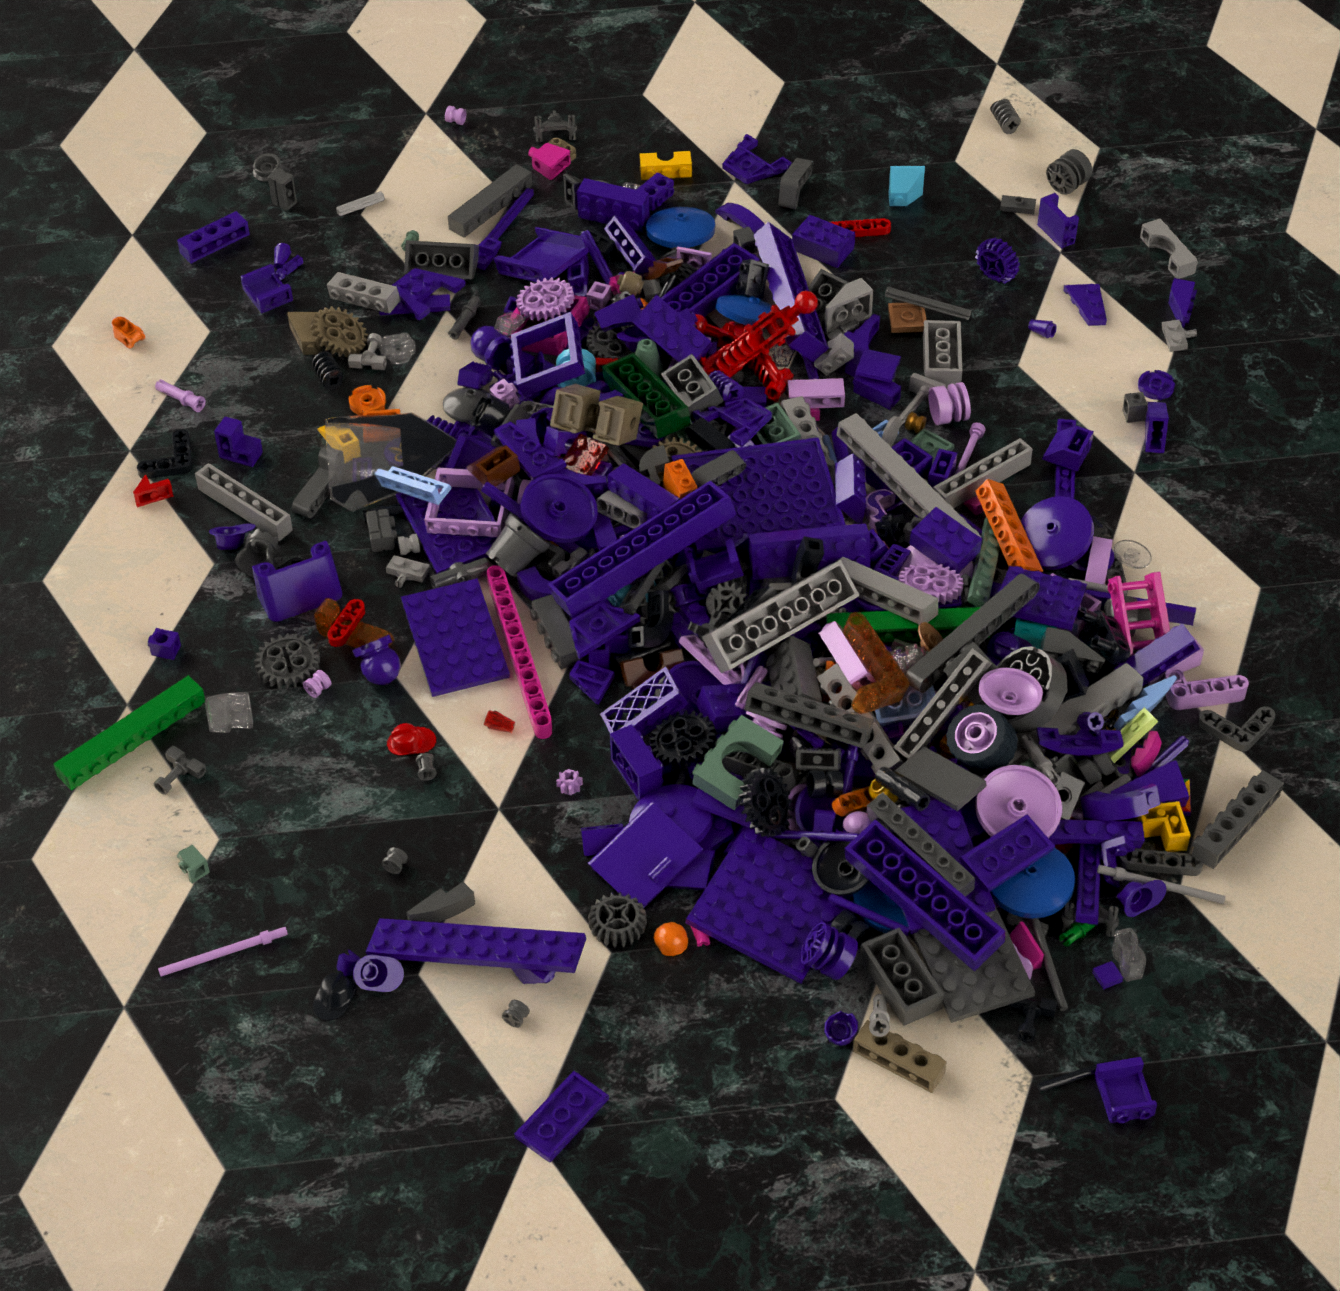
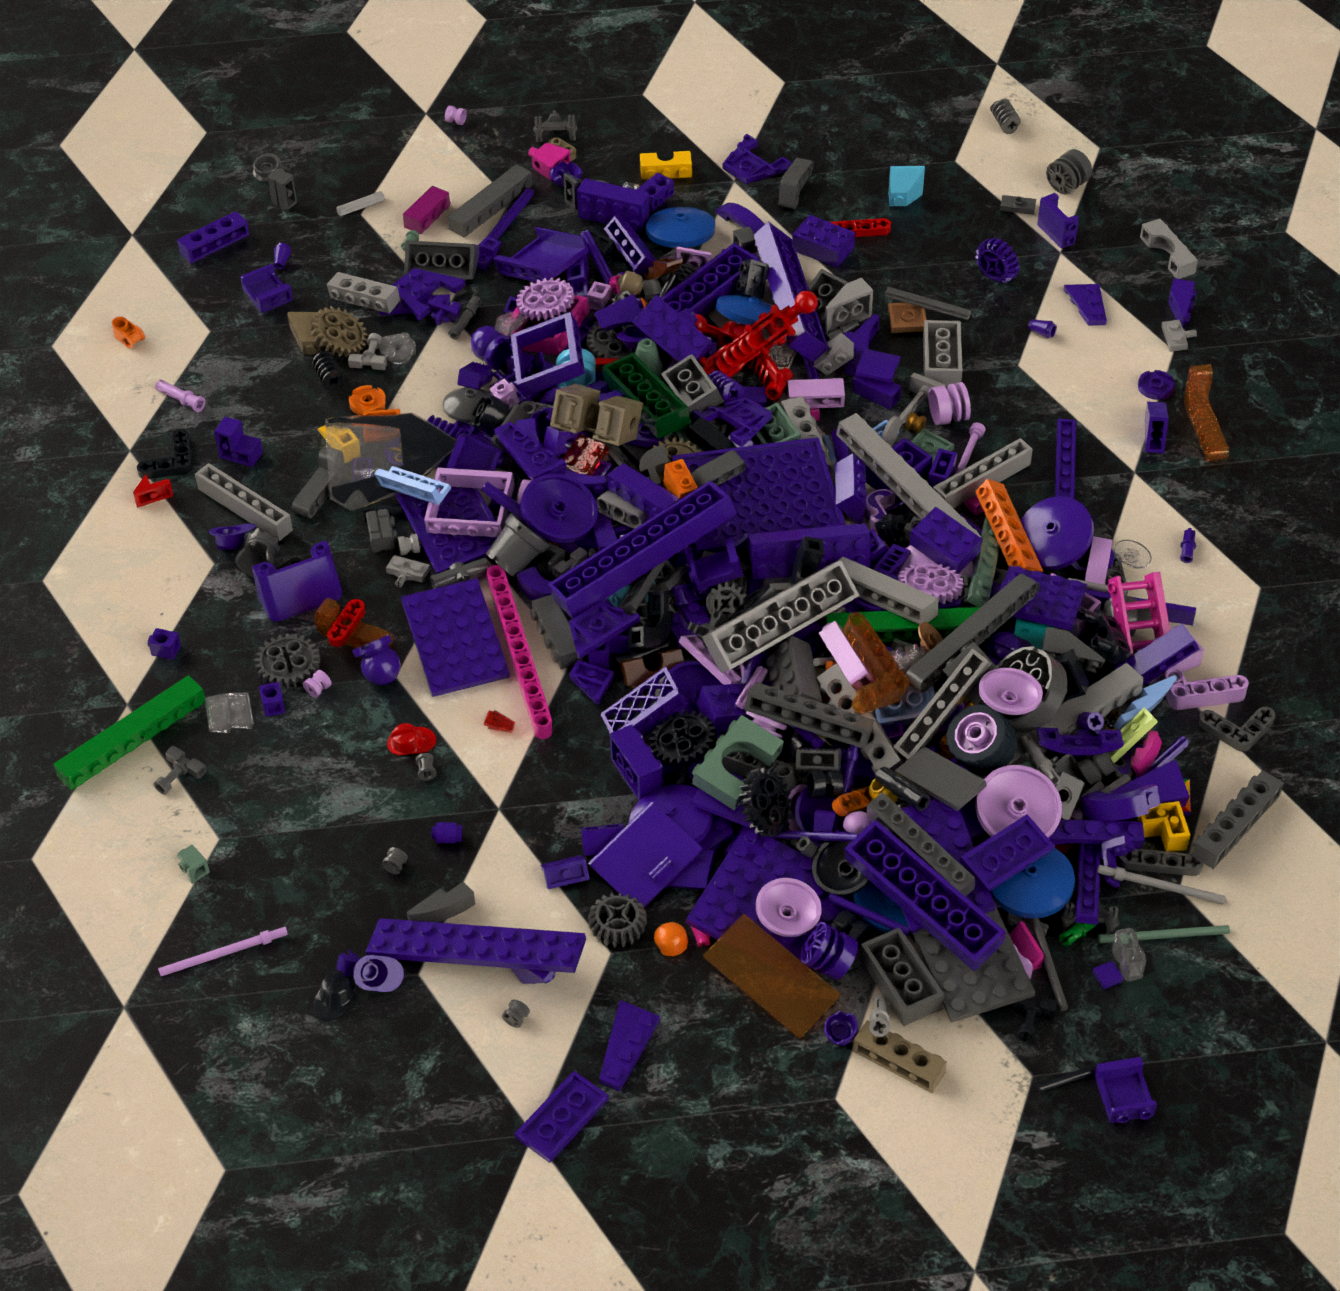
(272, 699): none -> dark purple brick
(289, 267): dark purple axle -> none
(426, 209): none -> magenta brick
(443, 312): none -> dark purple hips
(447, 832): none -> dark purple brick
(495, 466): reddish brown slope -> none
(557, 172): none -> dark purple hair
(565, 871): none -> dark purple panel
(569, 782): lavender gear -> none
(627, 1041): none -> dark purple wing
(772, 976): none -> clear orange piece
(790, 898): none -> lavender dish
(1069, 447): dark purple slope -> none
(1134, 407): dark grey brick -> none
(1141, 897): dark purple piece -> none
(1172, 933): none -> sand green bar
(1188, 545): none -> dark purple axle
(1202, 414): none -> clear orange beam

